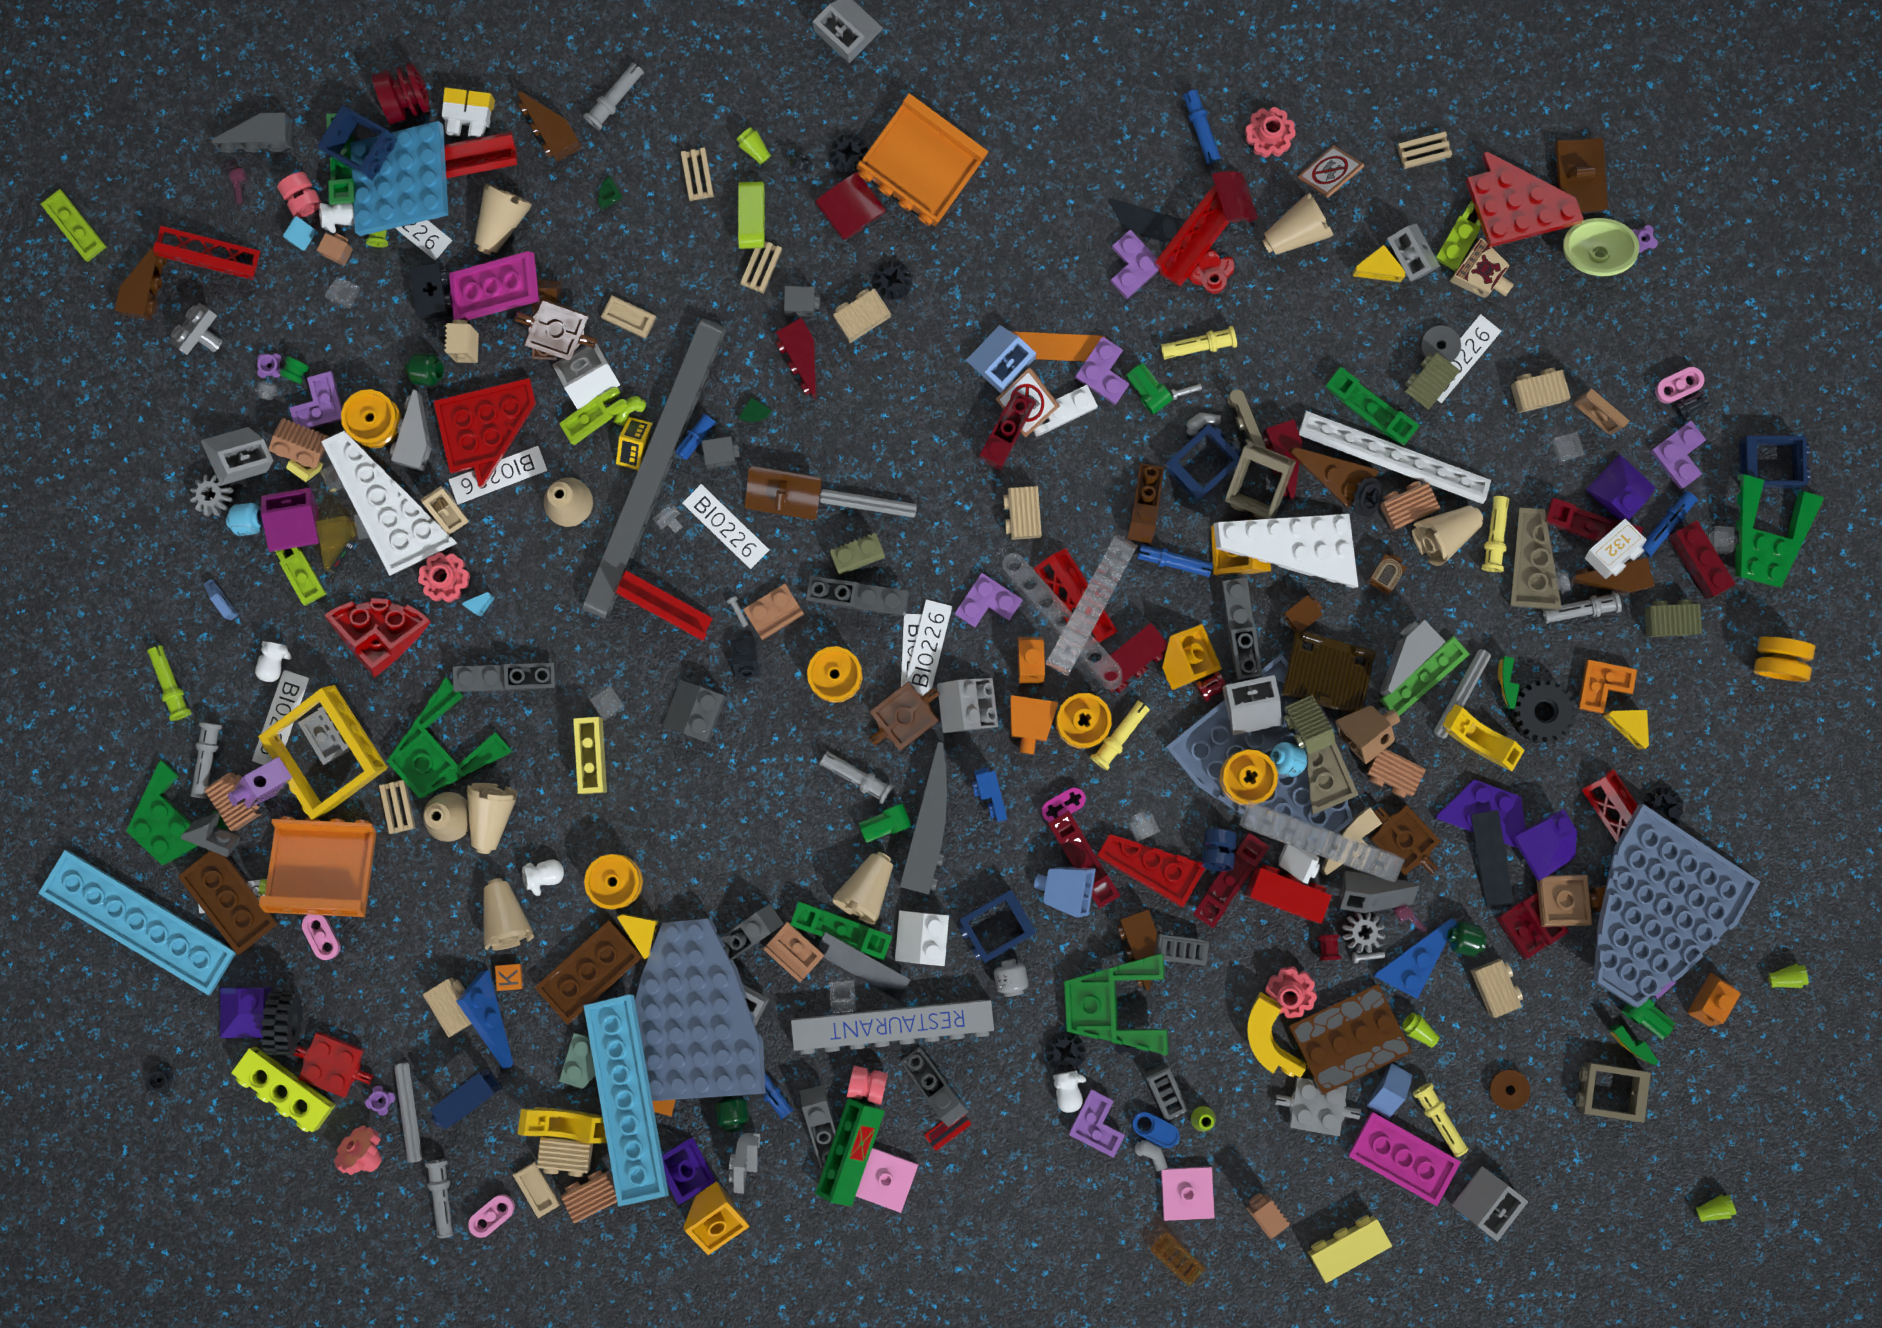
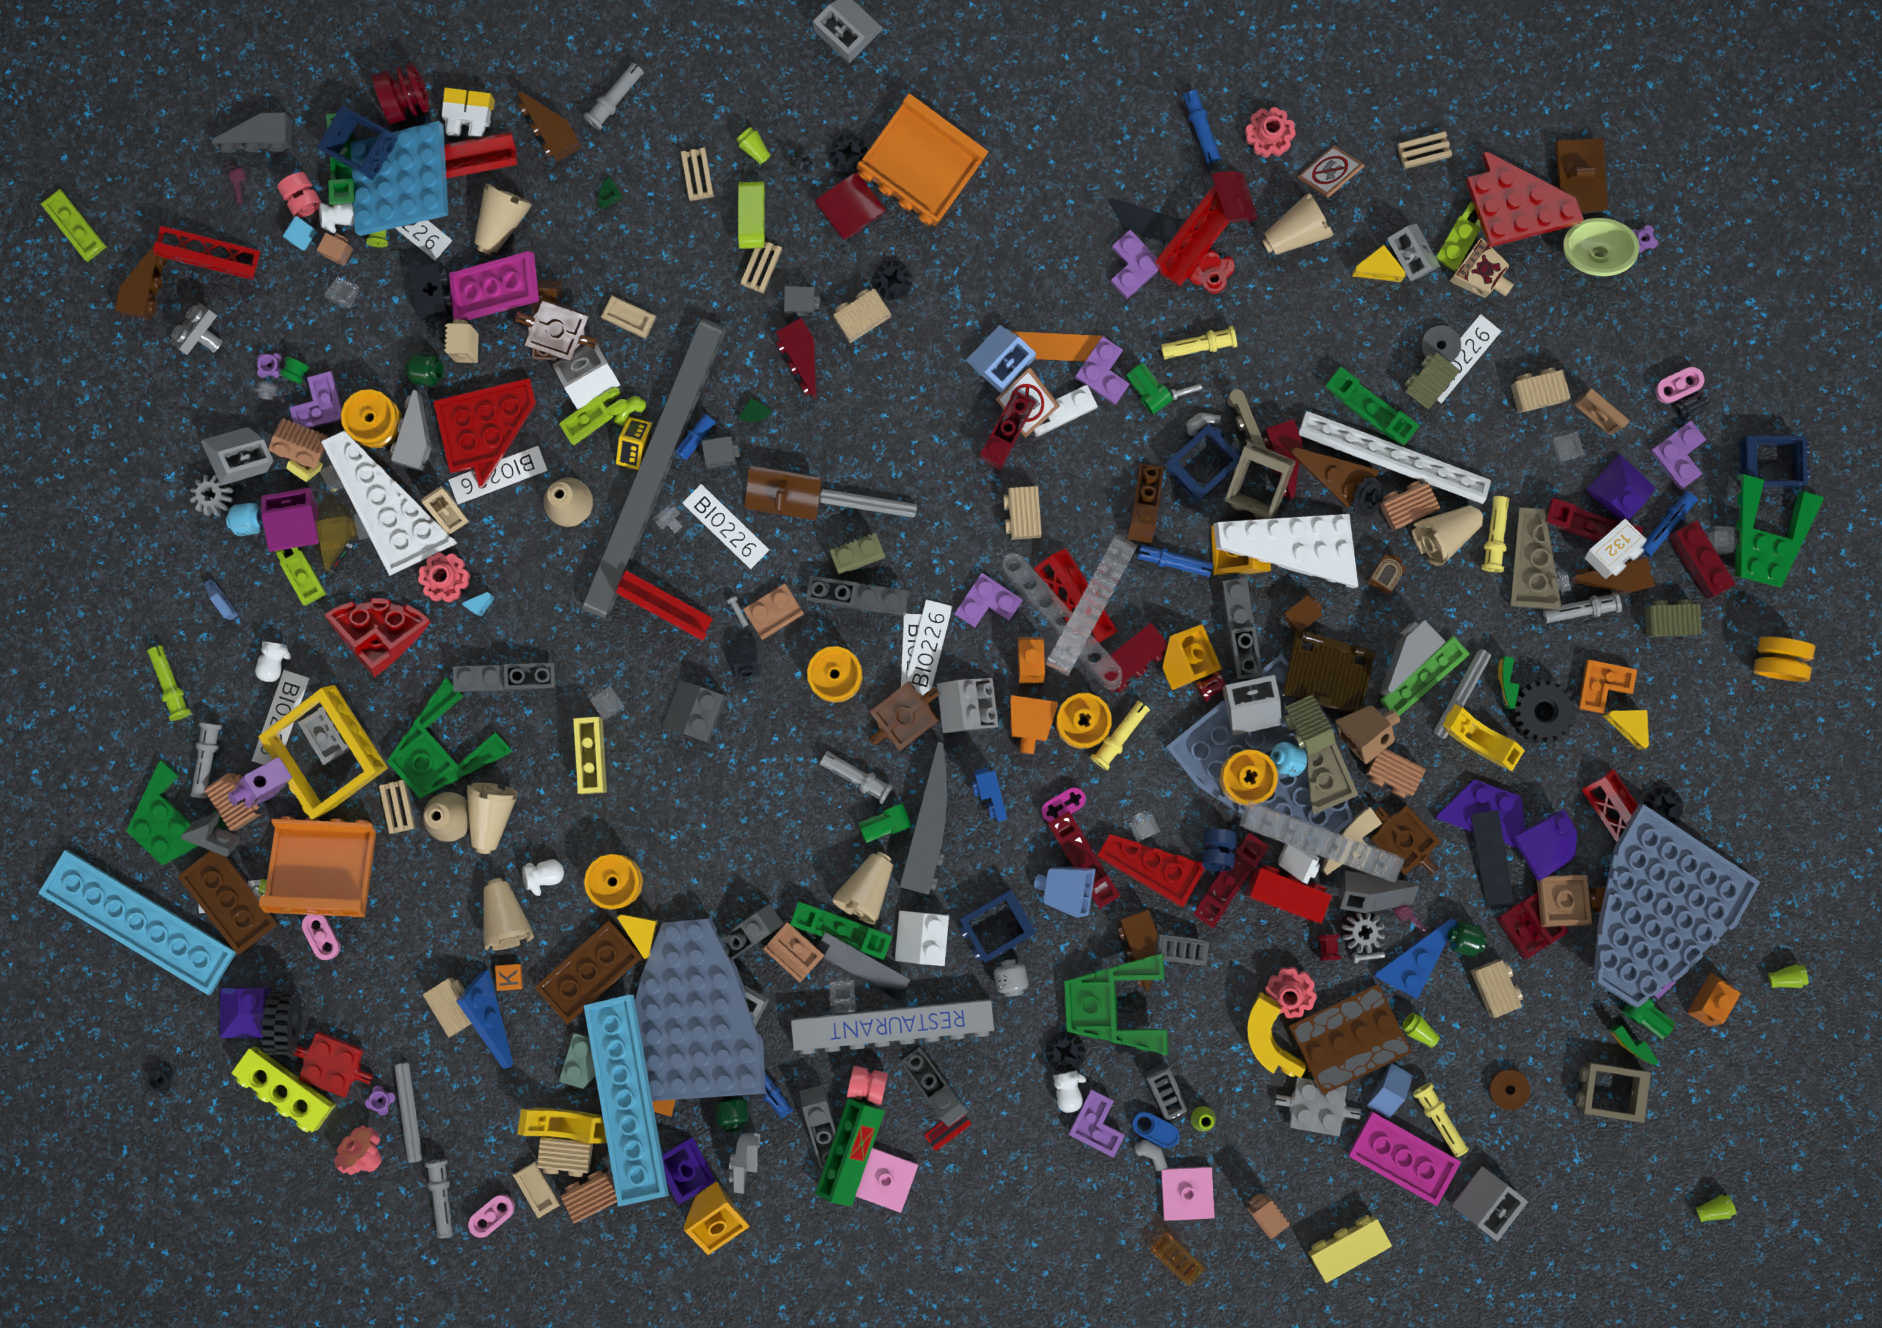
(465, 1099): dark blue window -> none

